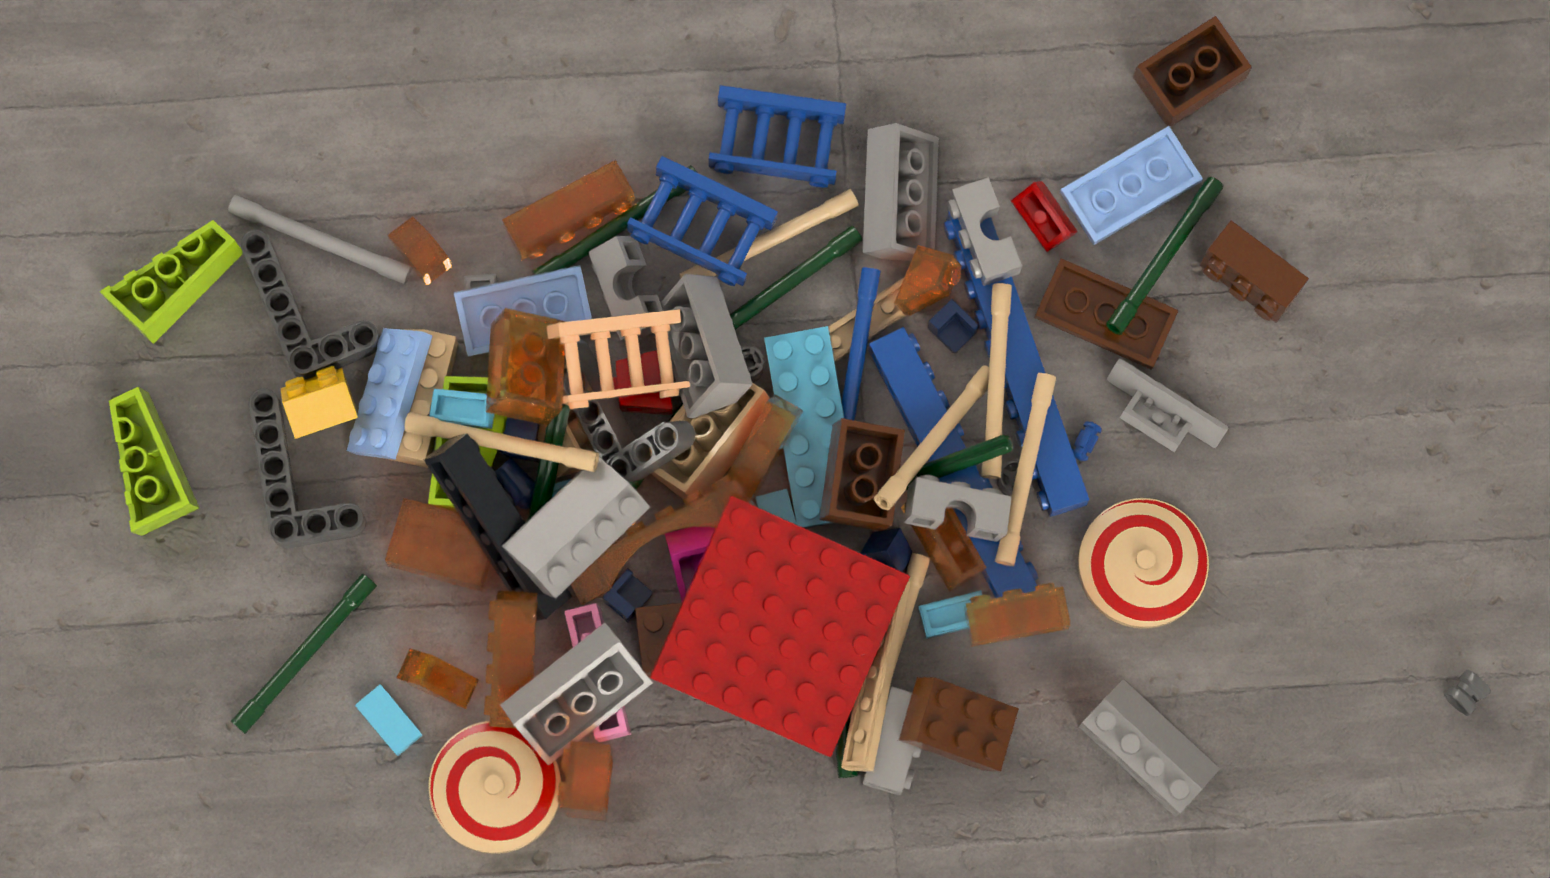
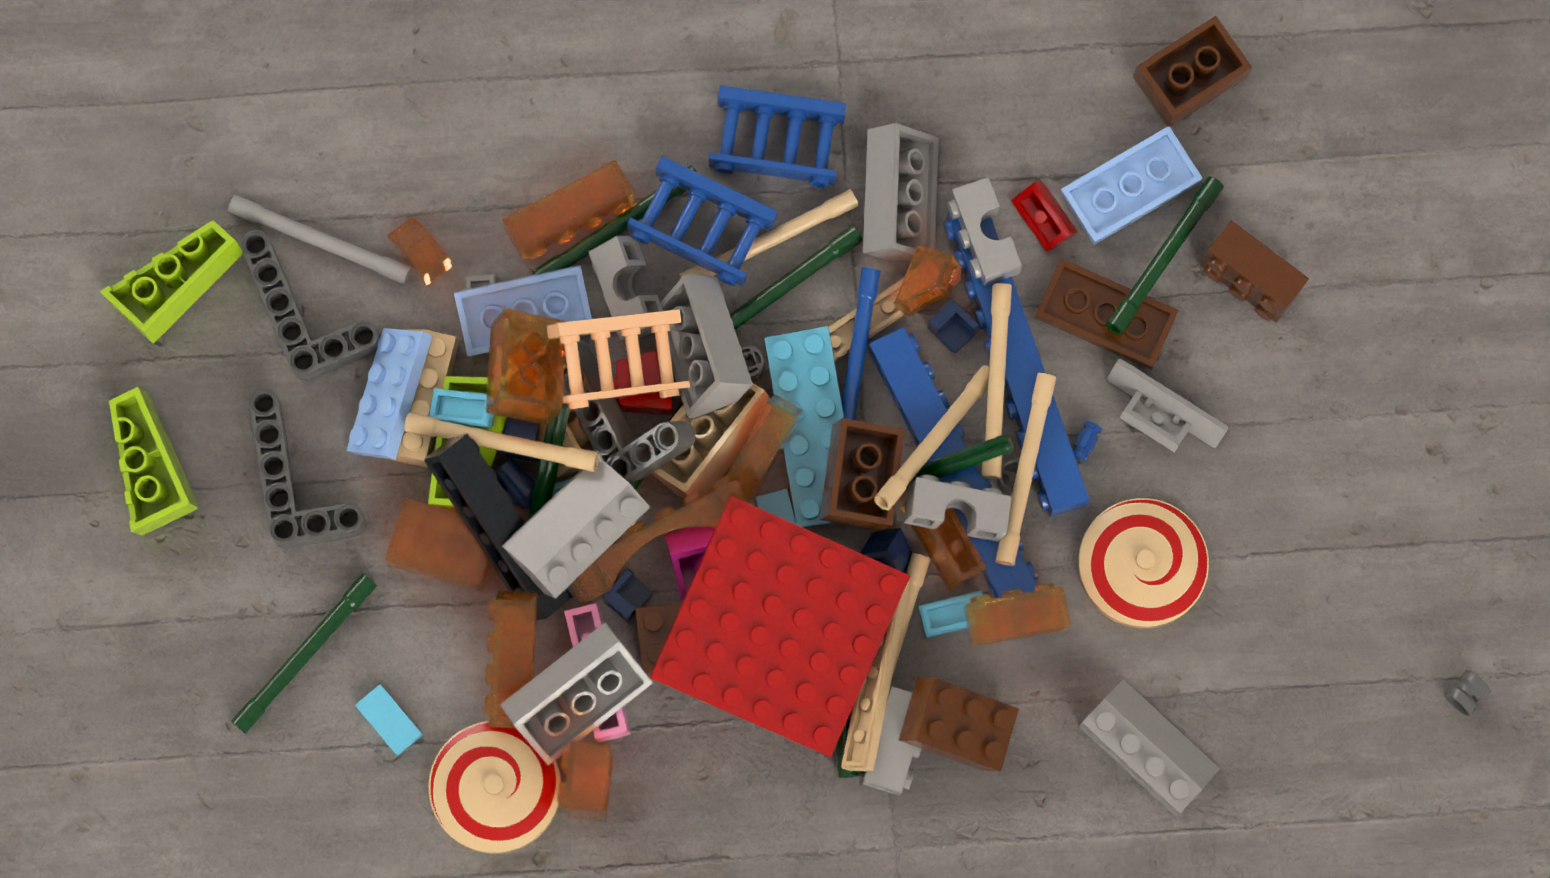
(318, 401): yellow brick -> none
(437, 678): clear orange slope -> none

